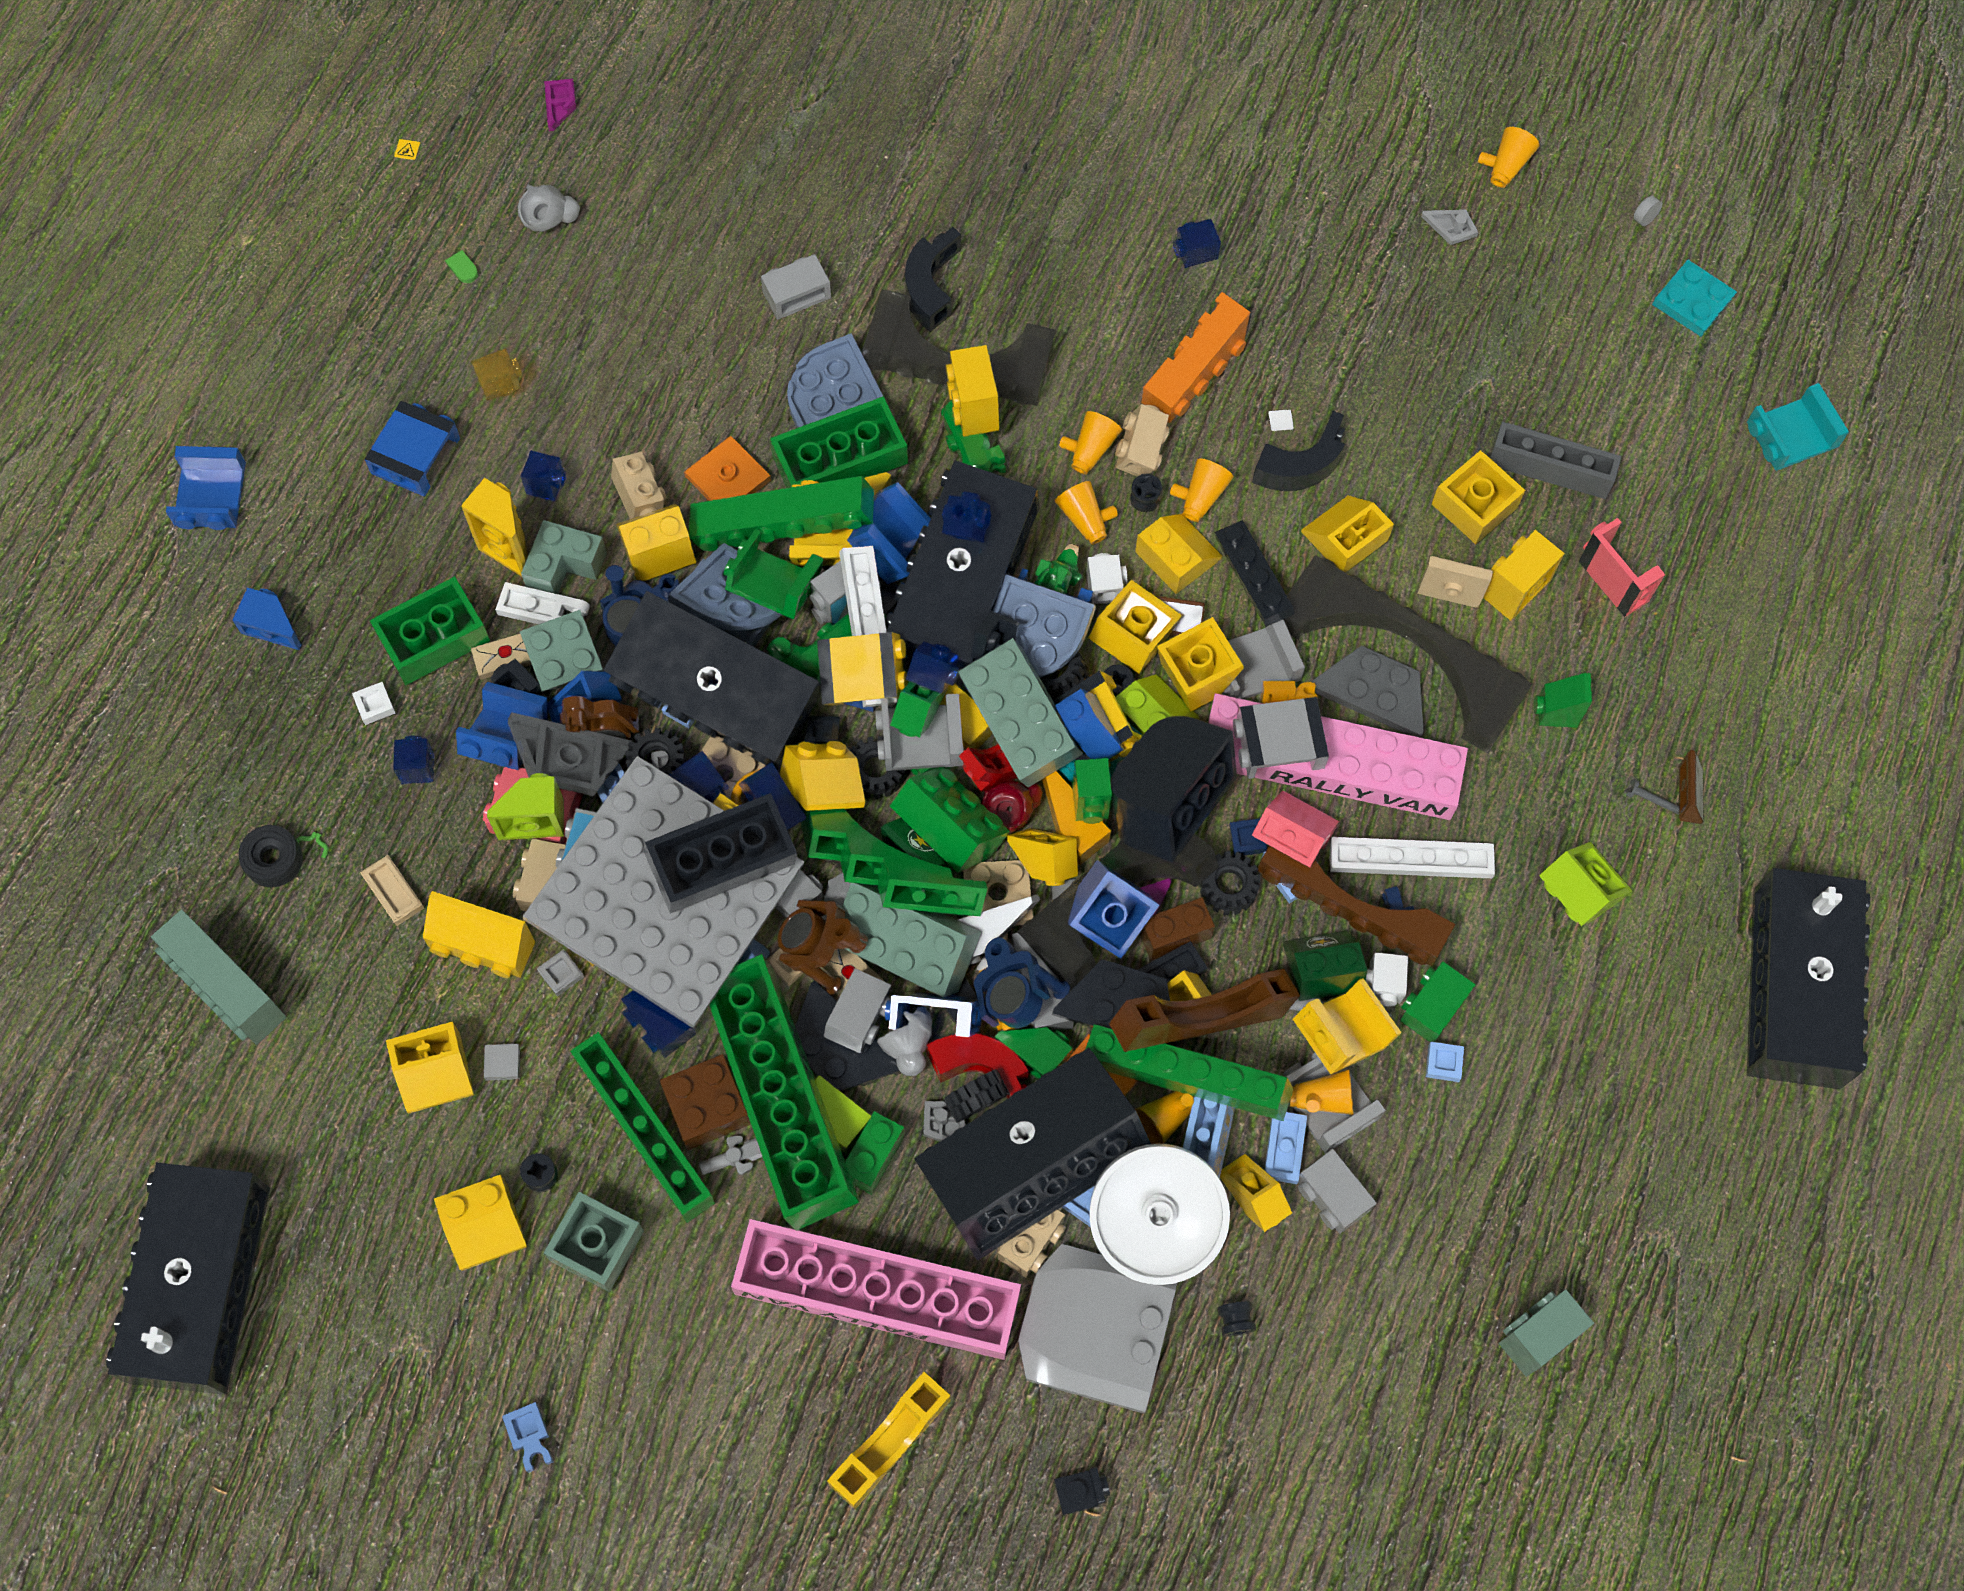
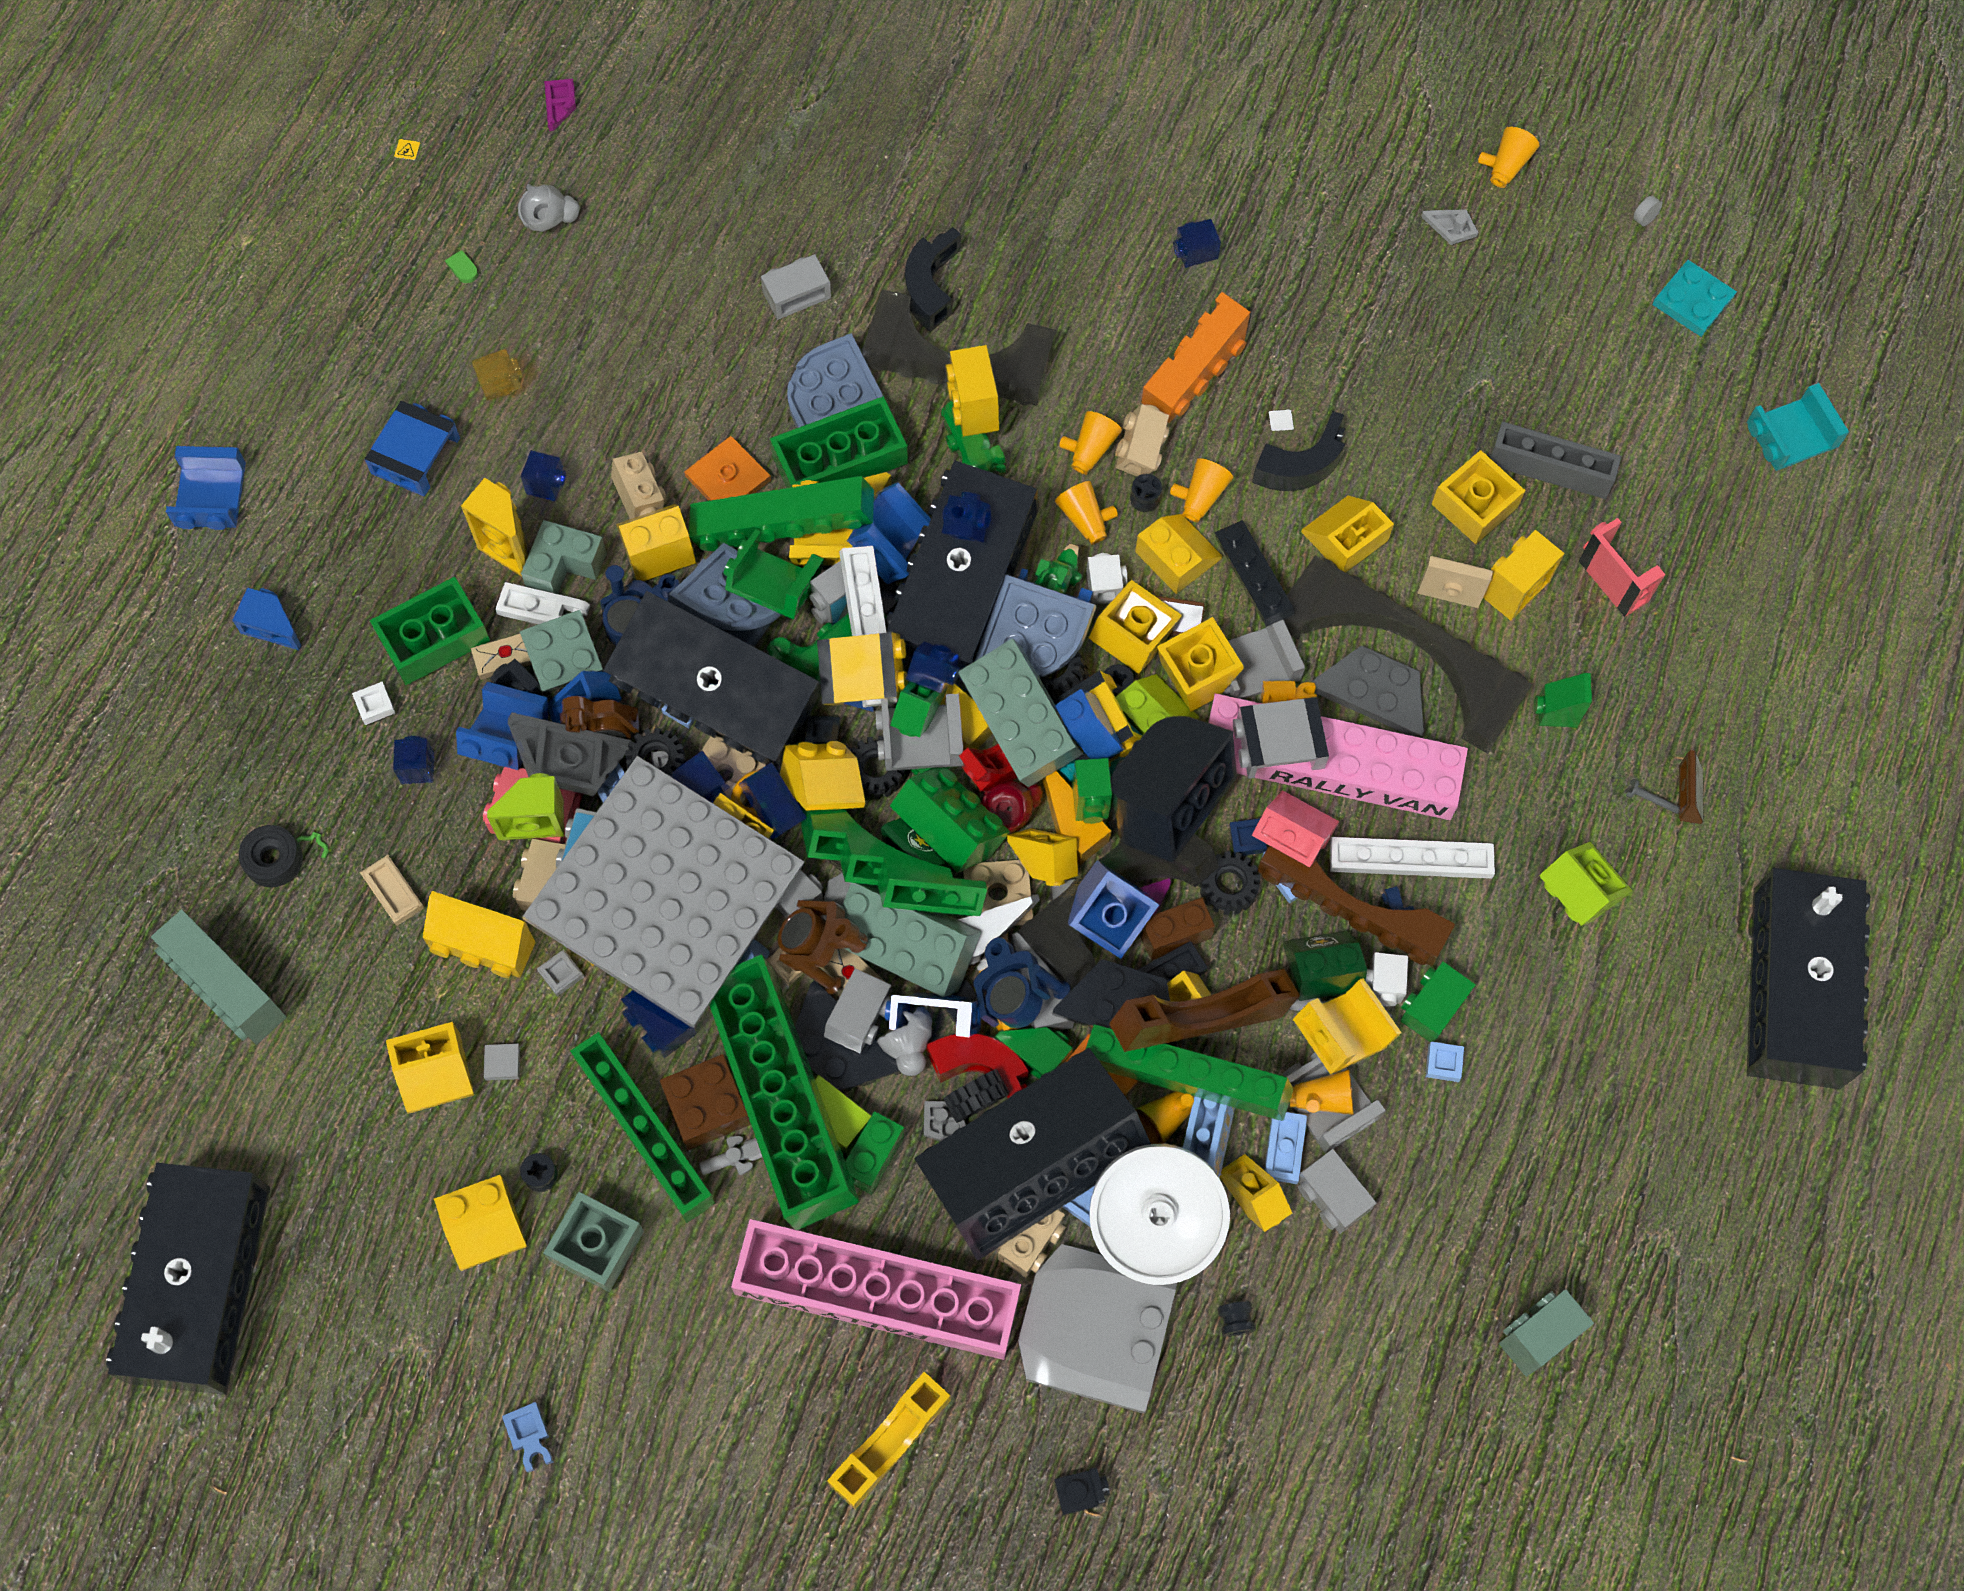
(720, 853): black brick -> none
(993, 631): black bracket -> none

